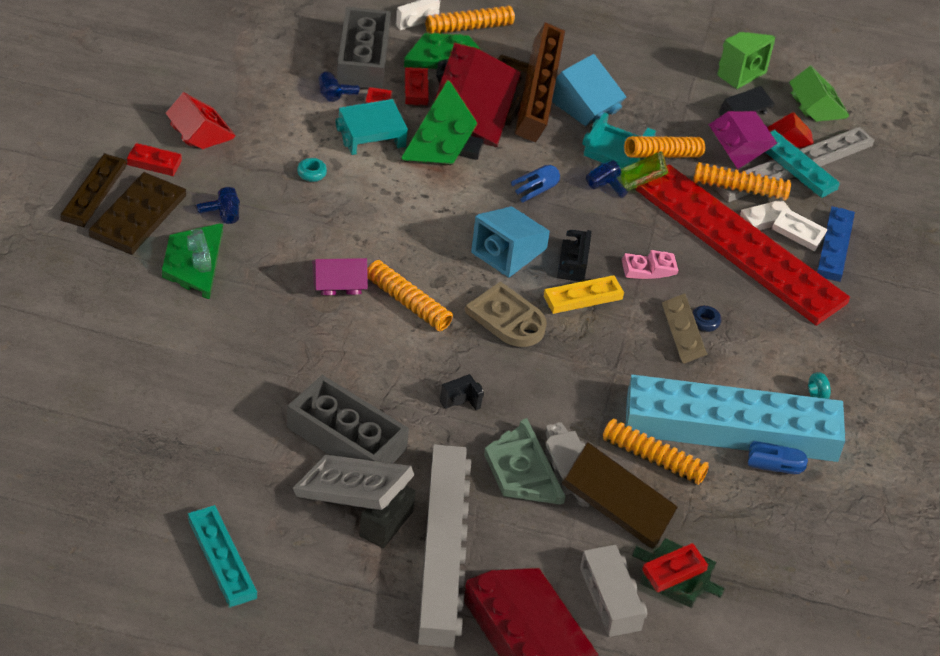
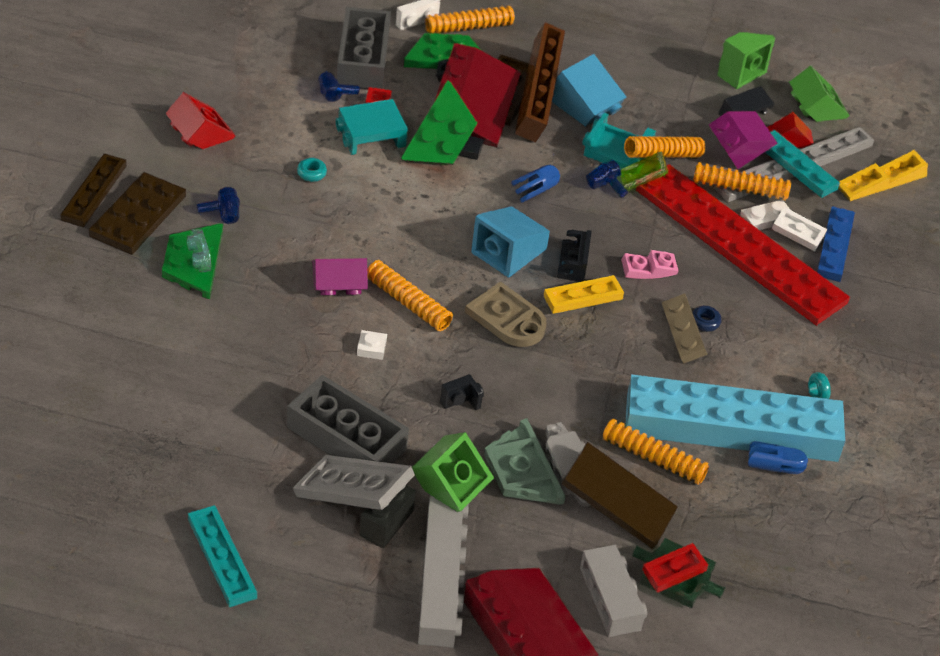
(154, 159): red plate -> none
(372, 345): none -> white plate
(416, 86): red plate -> none
(453, 471): none -> bright green slope
(877, 179): none -> yellow slope

